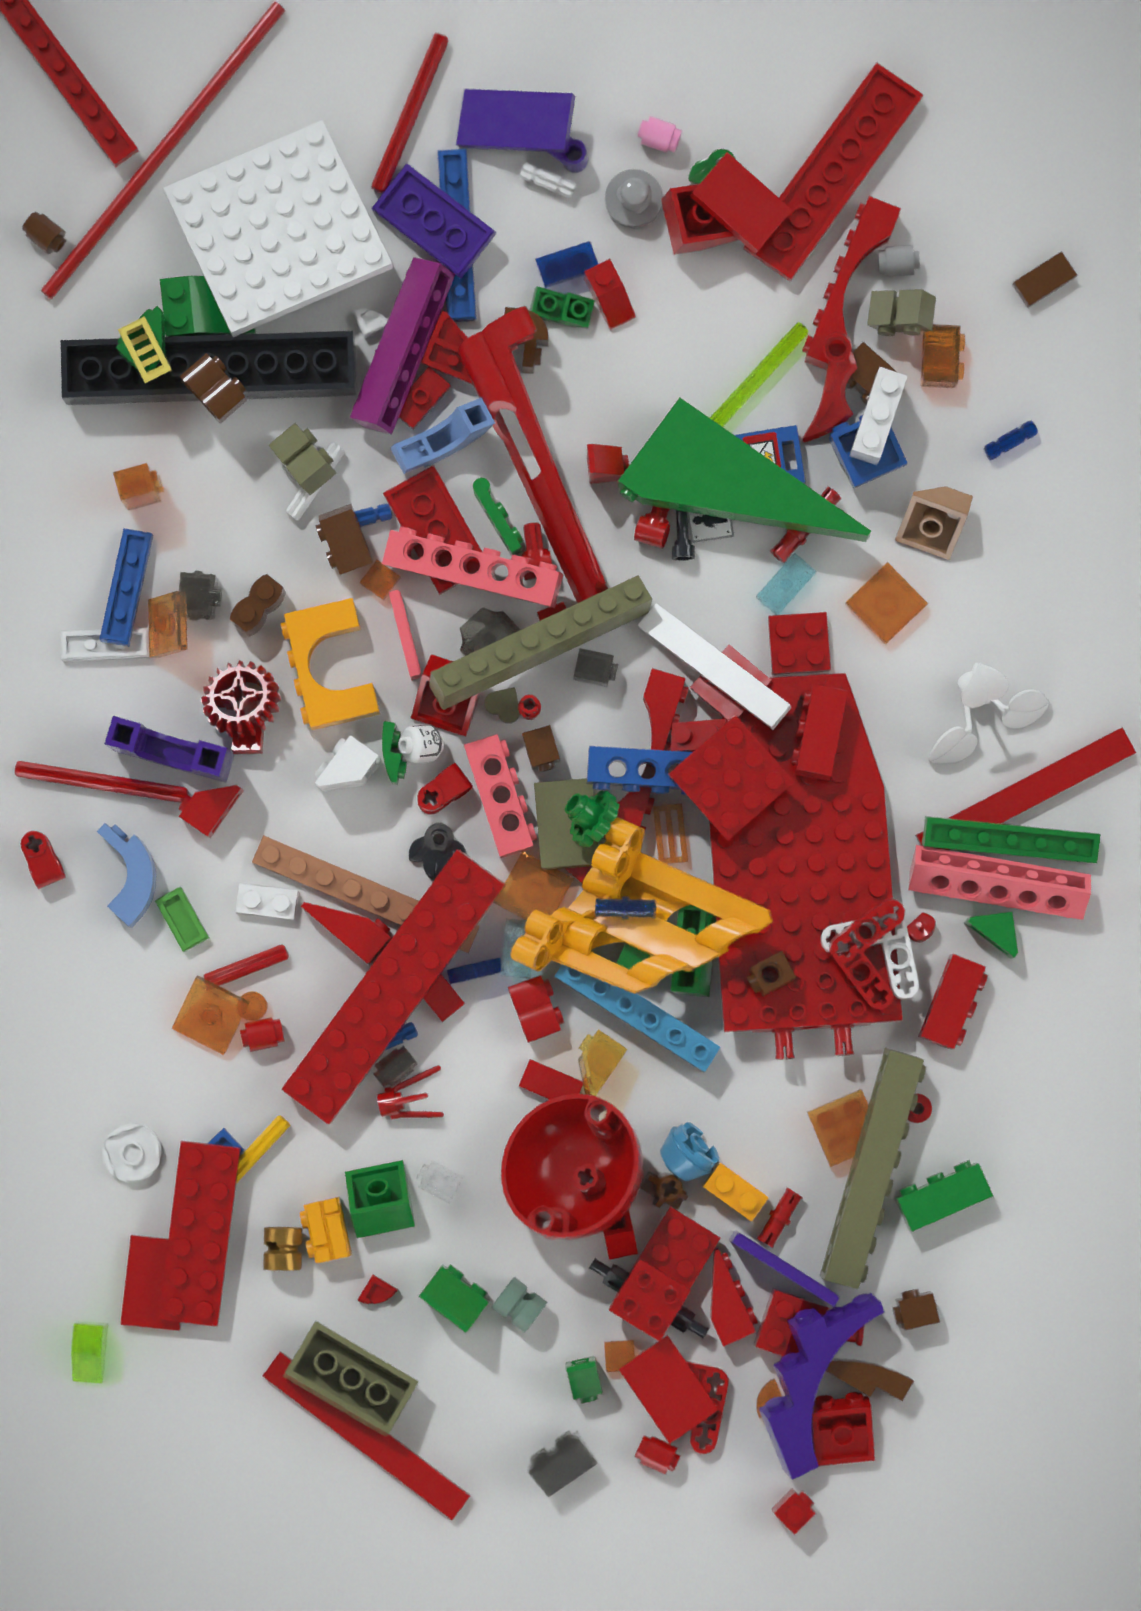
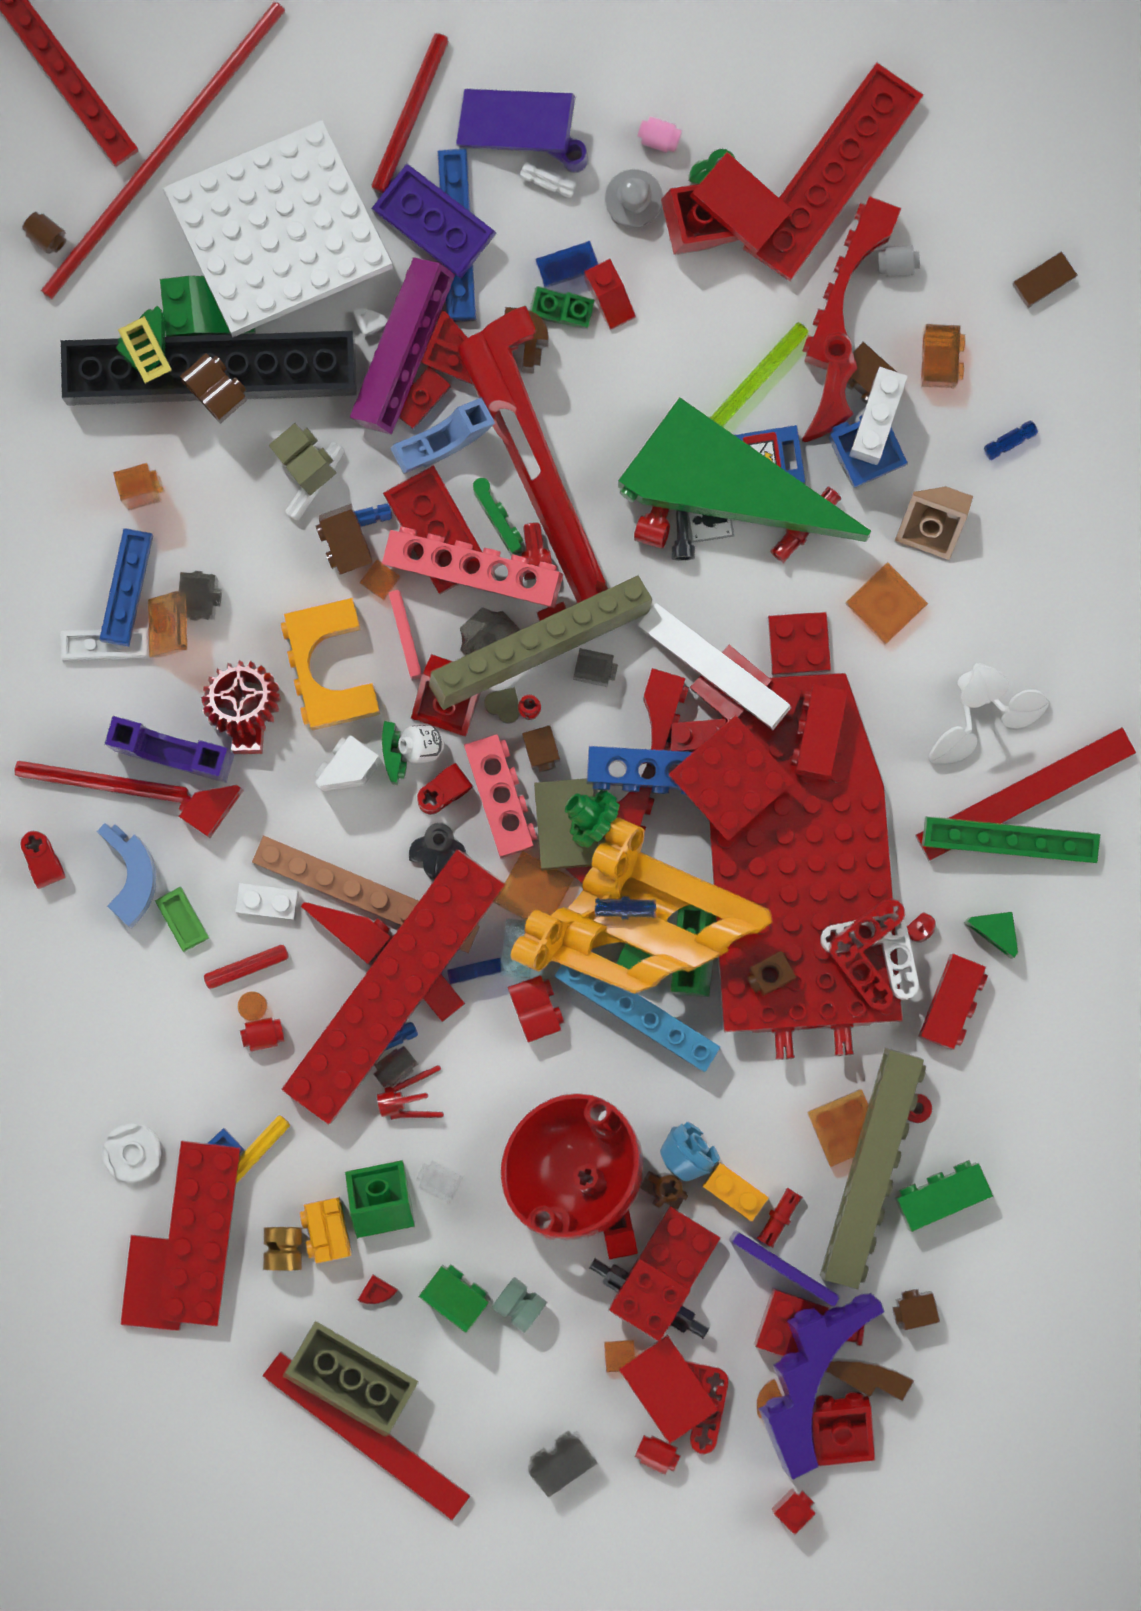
(88, 1351): clear neon green slope -> none
(210, 1015): clear orange plate -> none
(263, 599): reddish brown brick -> none
(548, 1081): red tile -> none
(584, 1379): green slope -> none
(598, 1060): clear yellow slope -> none
(605, 463): red slope -> none
(668, 808): clear orange tile -> none
(727, 1310): red slope -> none
(786, 584): clear light blue plate -> none
(907, 313): olive piece -> none
(999, 882): coral brick -> none

